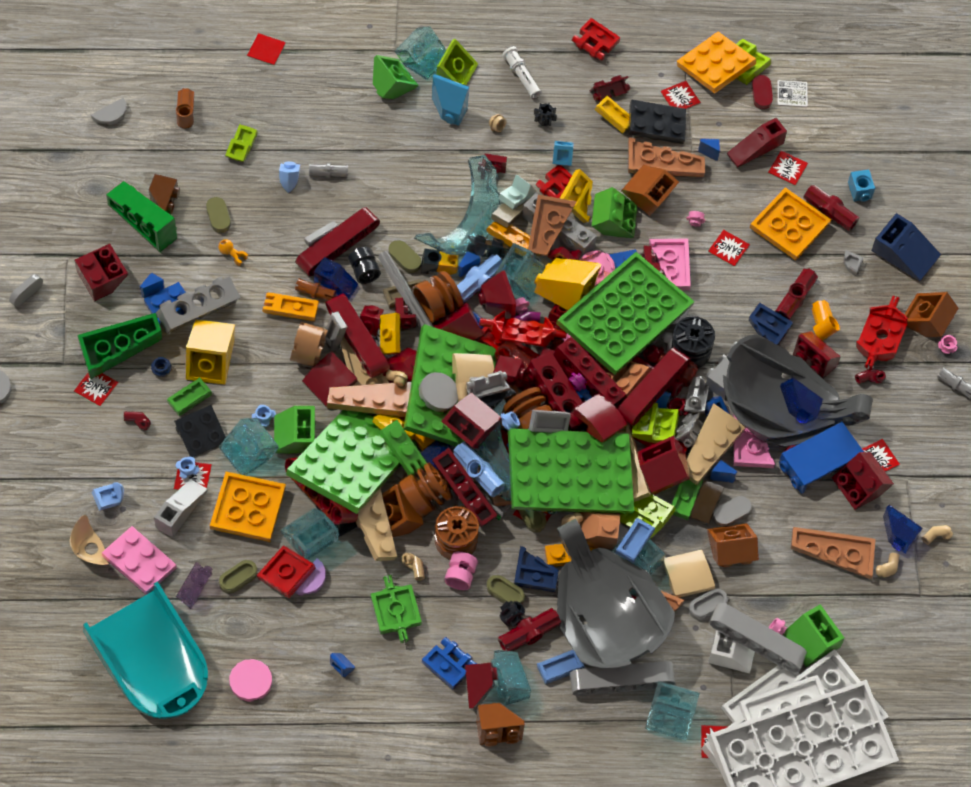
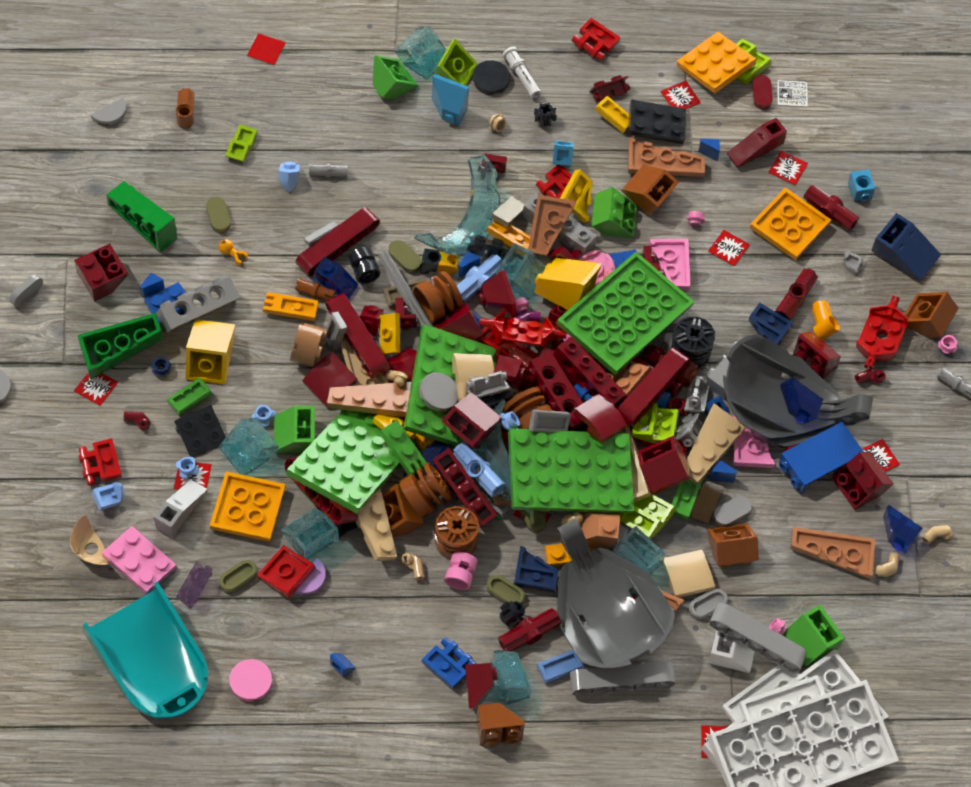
(106, 459): none -> red plate
(164, 192): reddish brown slope -> none
(396, 609): bright green plate -> none
(491, 77): none -> black tile
(517, 193): light aqua slope -> none
(577, 381): magenta plate -> none
(635, 540): medium blue tile -> none
(672, 710): clear light blue slope -> none

